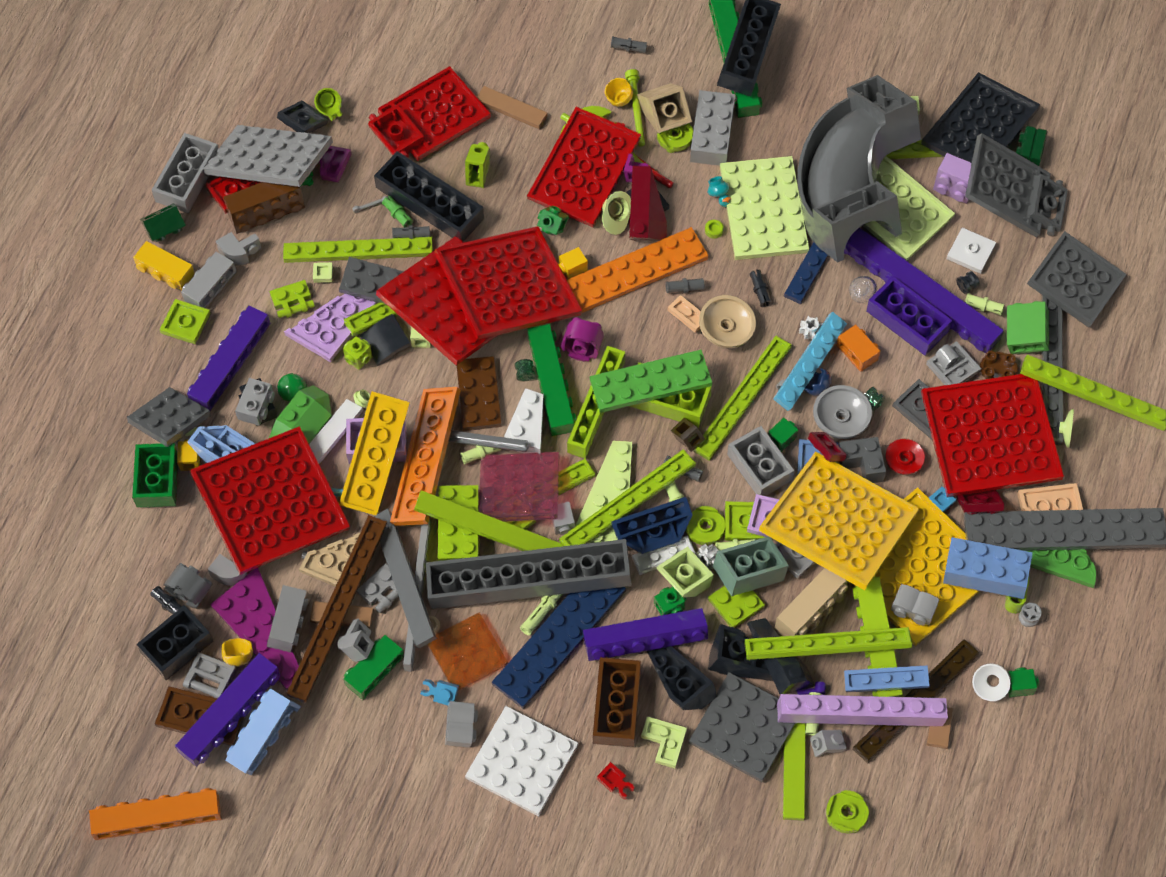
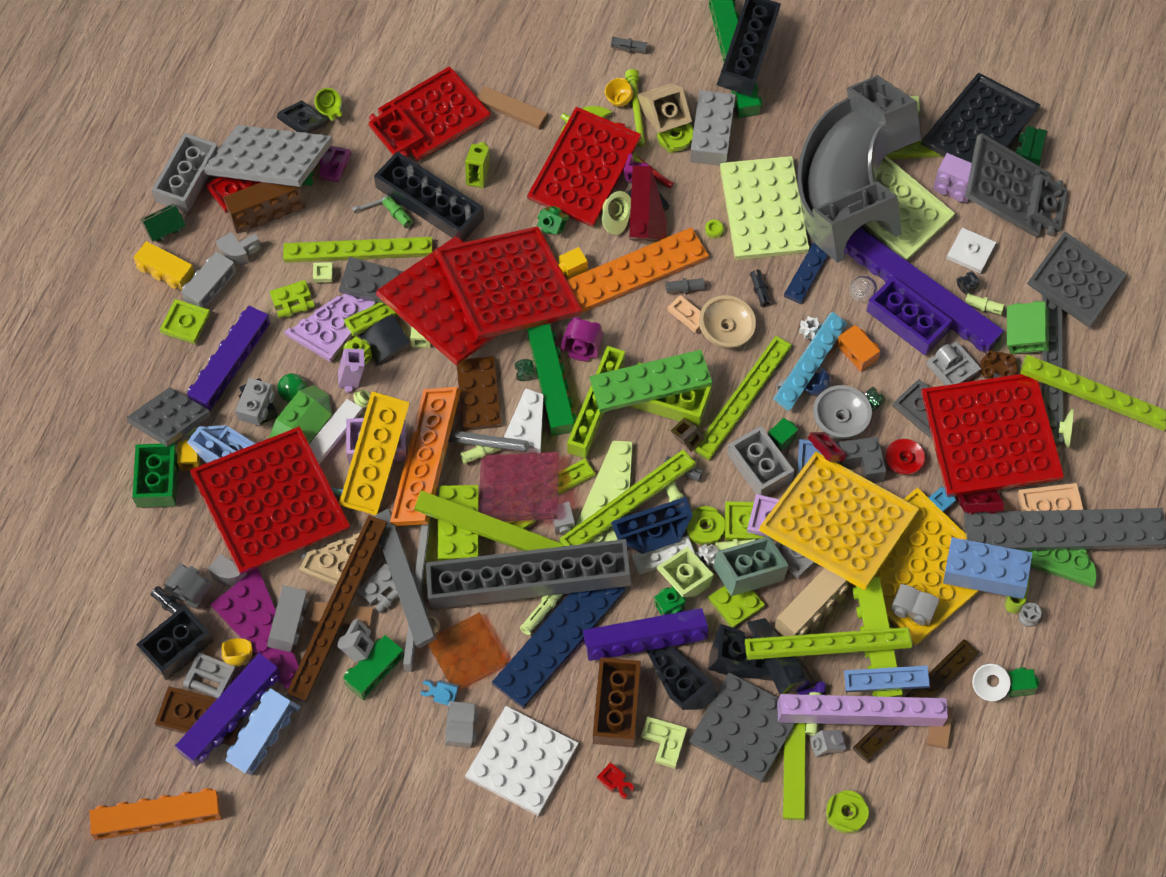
(350, 369): none -> lavender brick
(411, 232): dark grey pin -> none
(717, 188): teal animal -> none

